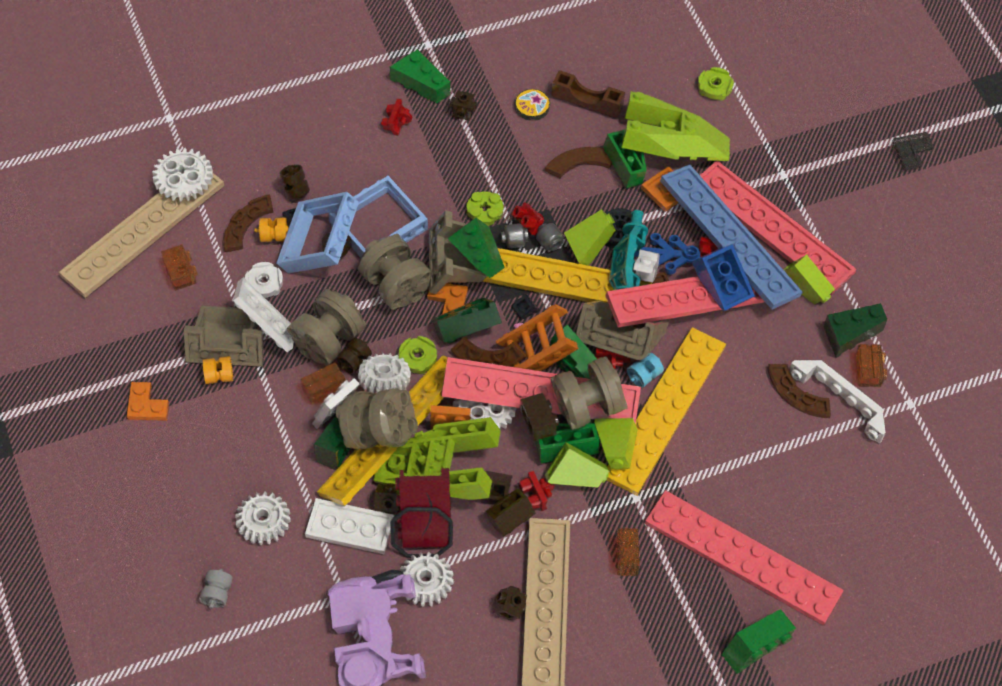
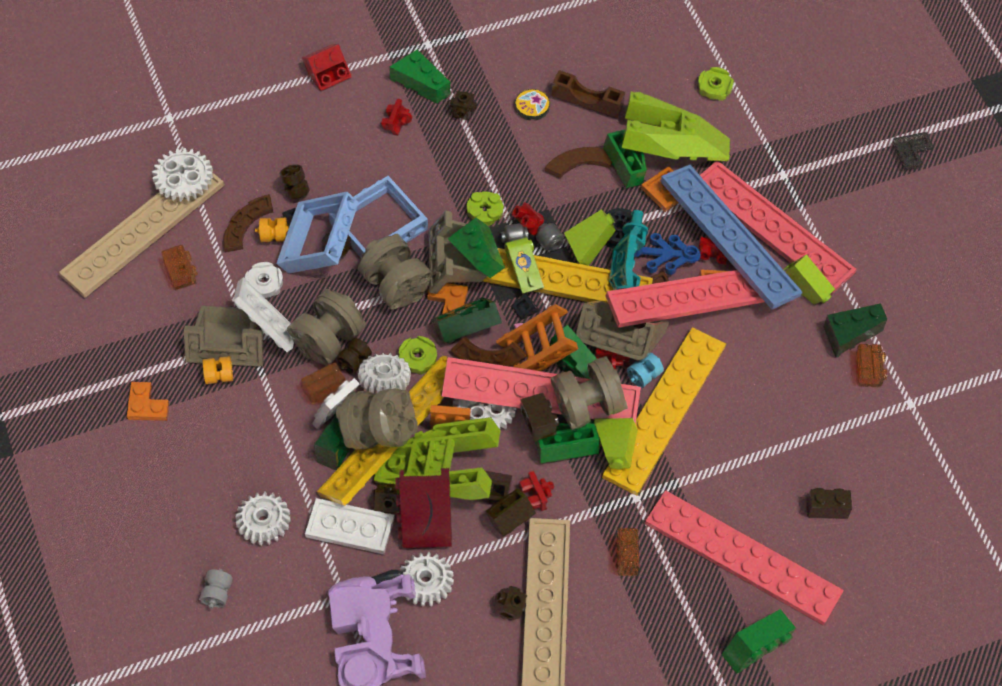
(327, 66): none -> red slope
(392, 529): black piece -> none
(524, 264): none -> lime door
(576, 469): lime slope -> none
(647, 265): white brick -> none
(724, 277): blue slope -> none
(794, 396): reddish brown tile -> none
(804, 369): white slope -> none
(829, 503): none -> dark brown brick

